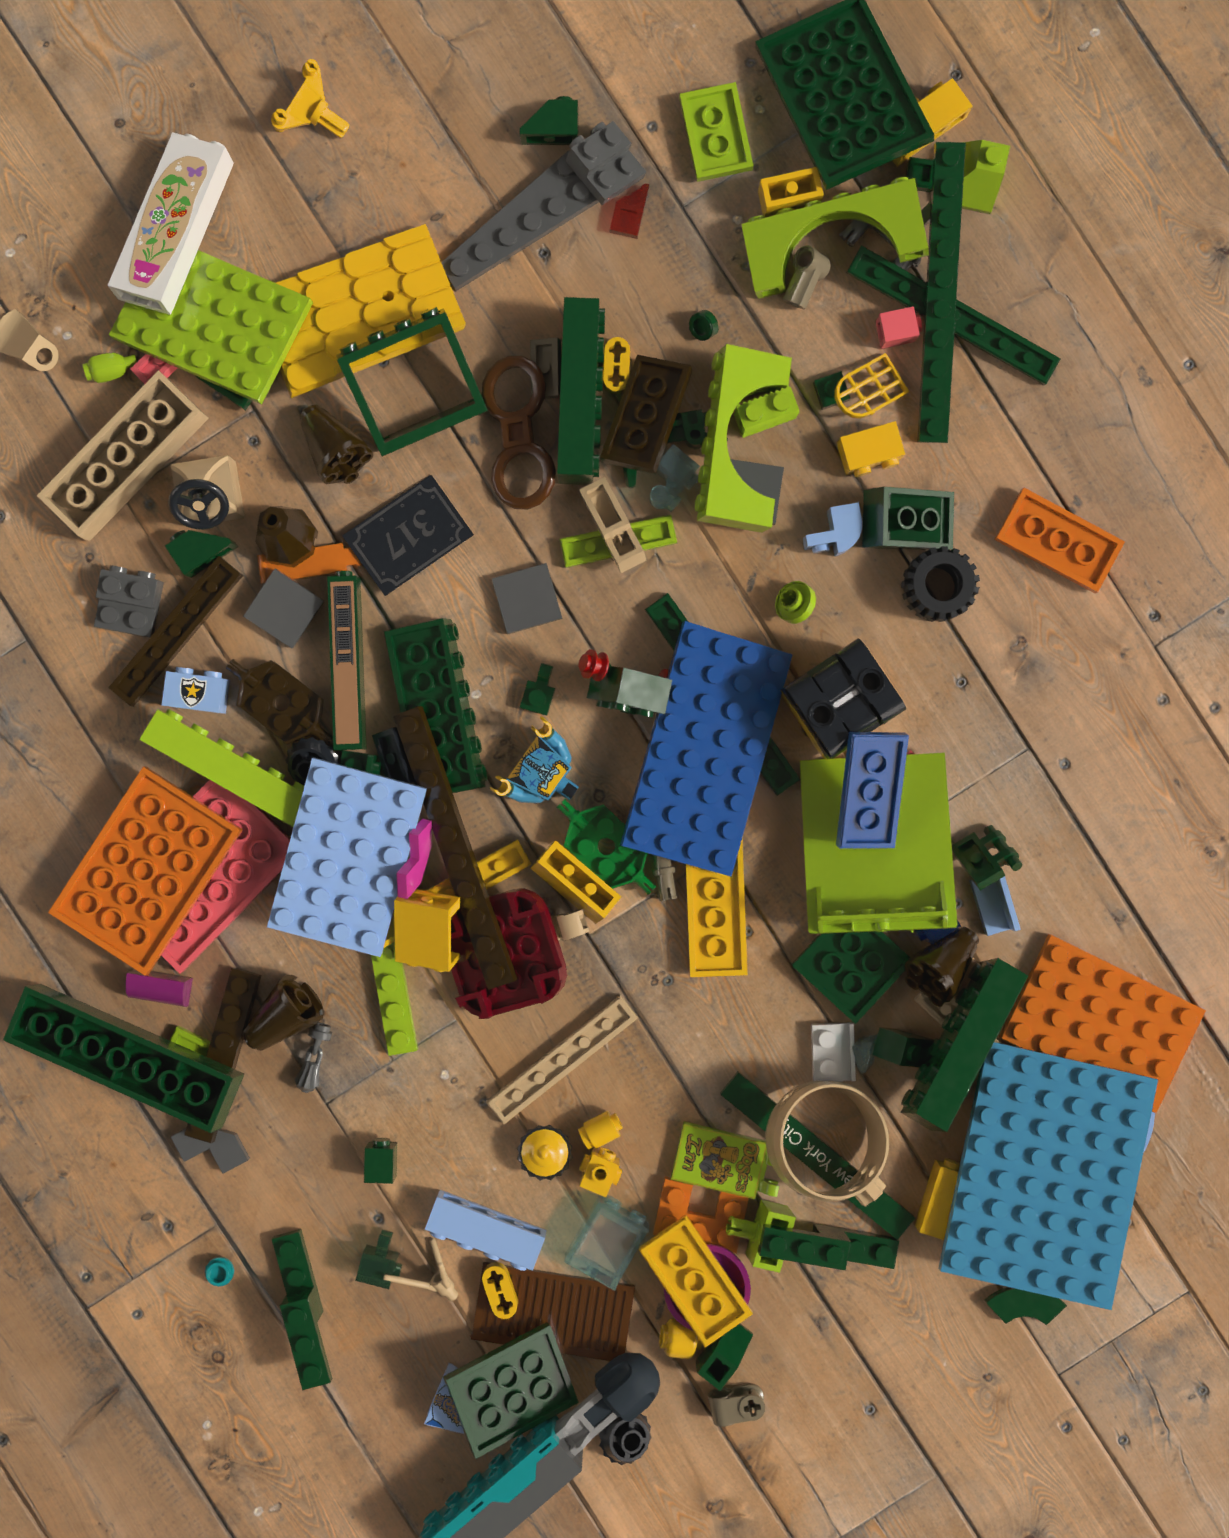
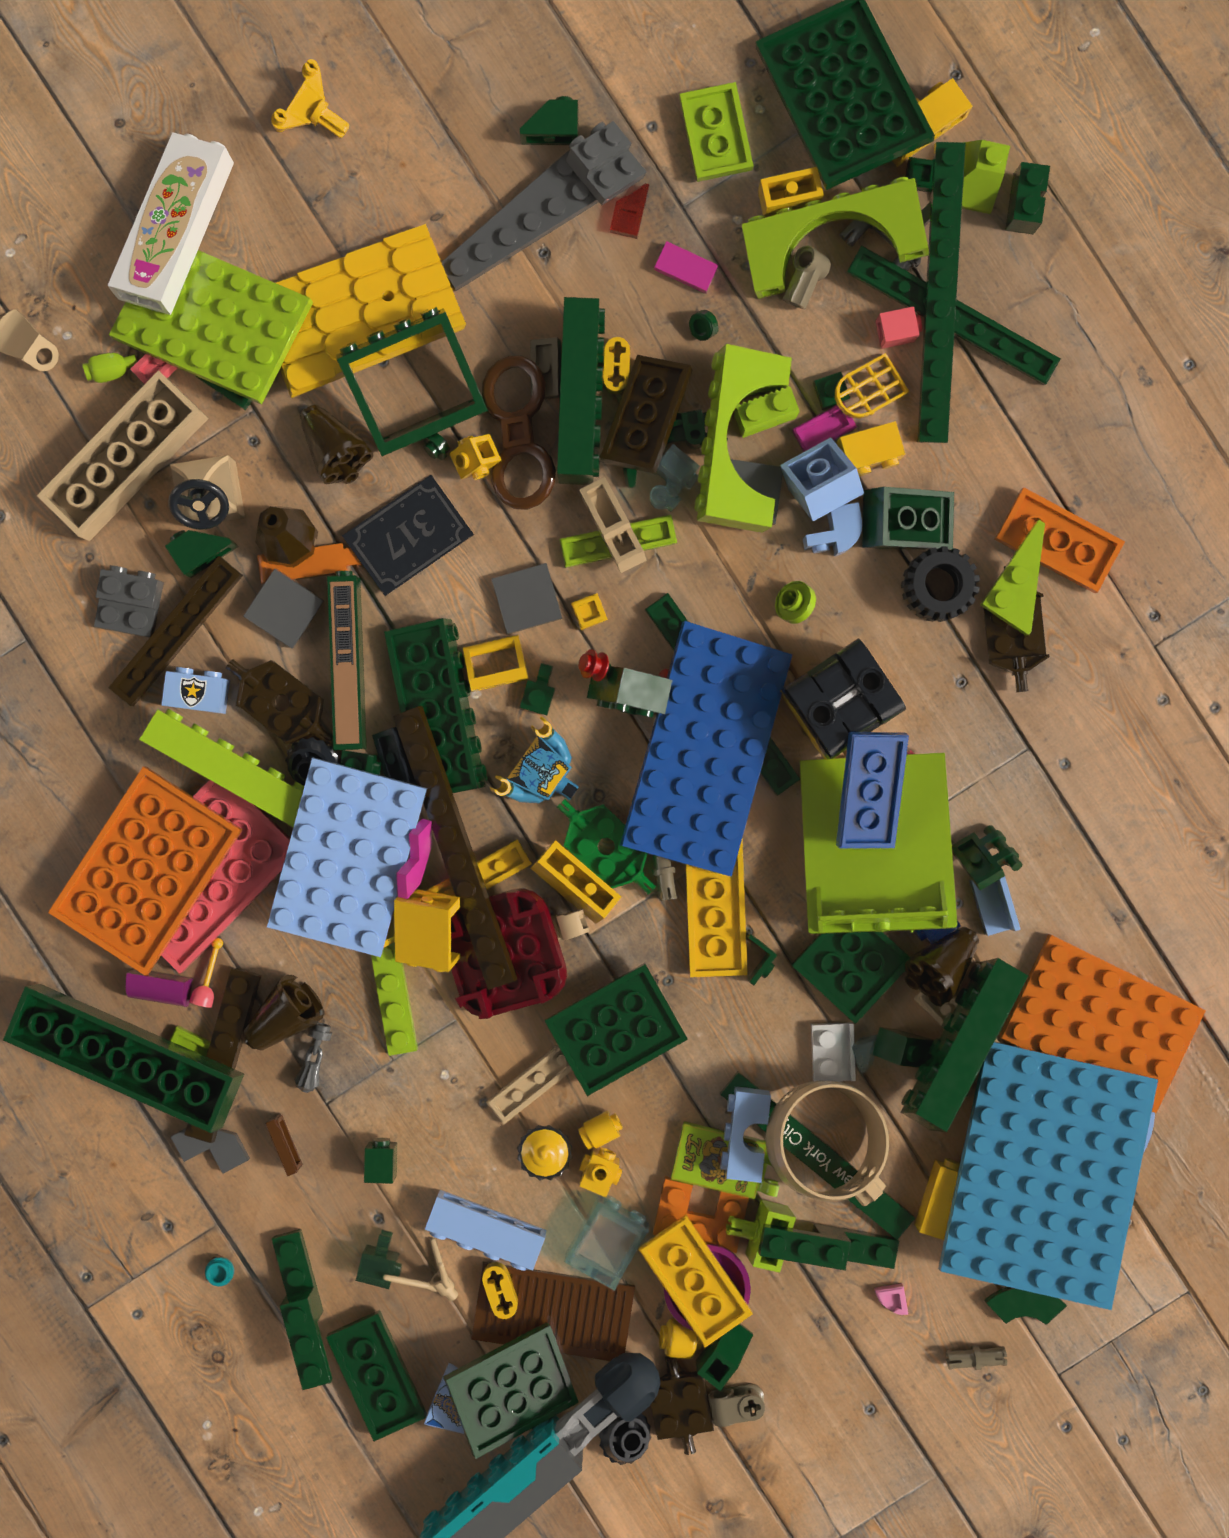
(203, 994): none -> hinge
(284, 1144): none -> reddish brown tile
(376, 1375): none -> dark green plate
(436, 446): none -> dark green plate
(475, 456): none -> yellow brick
(497, 679): none -> yellow tile
(589, 611): none -> yellow tile
(616, 1029): none -> dark green plate
(681, 1406): none -> dark brown plate
(686, 267): none -> dark pink tile
(747, 1108): none -> light blue arch
(765, 966): none -> dark green bracket
(822, 479): none -> light blue brick
(827, 425): none -> dark pink tile
(893, 1298): none -> bright pink tile
(976, 1357): none -> dark tan pin
(1015, 590): none -> lime wing
(1019, 653): none -> dark brown plate
(1027, 198): none -> dark green piece

